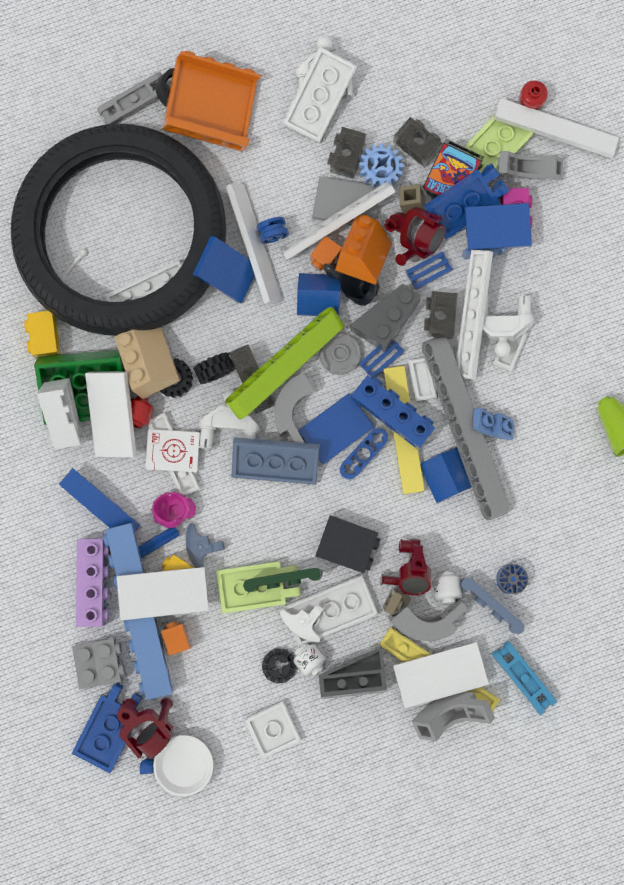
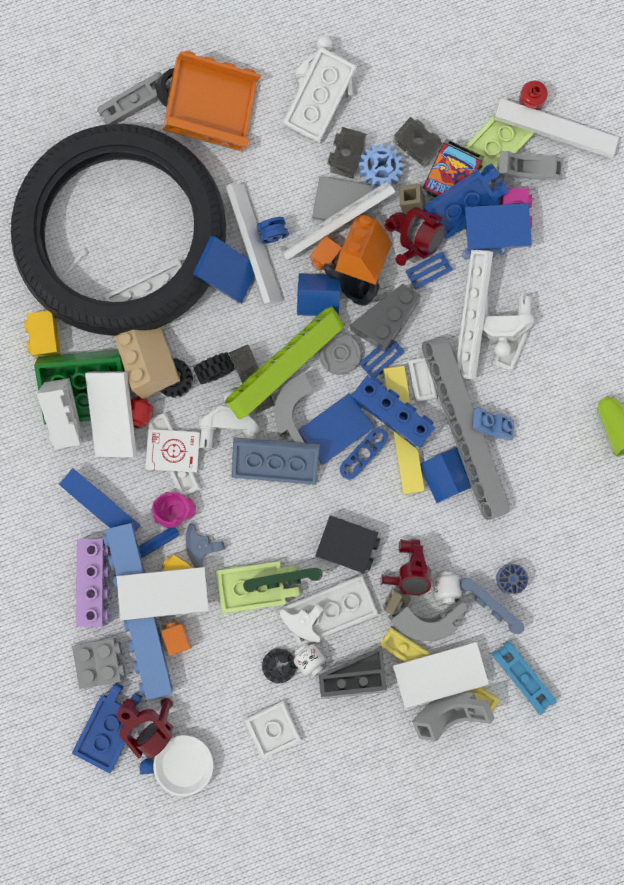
(444, 302): clear smoke brick -> none

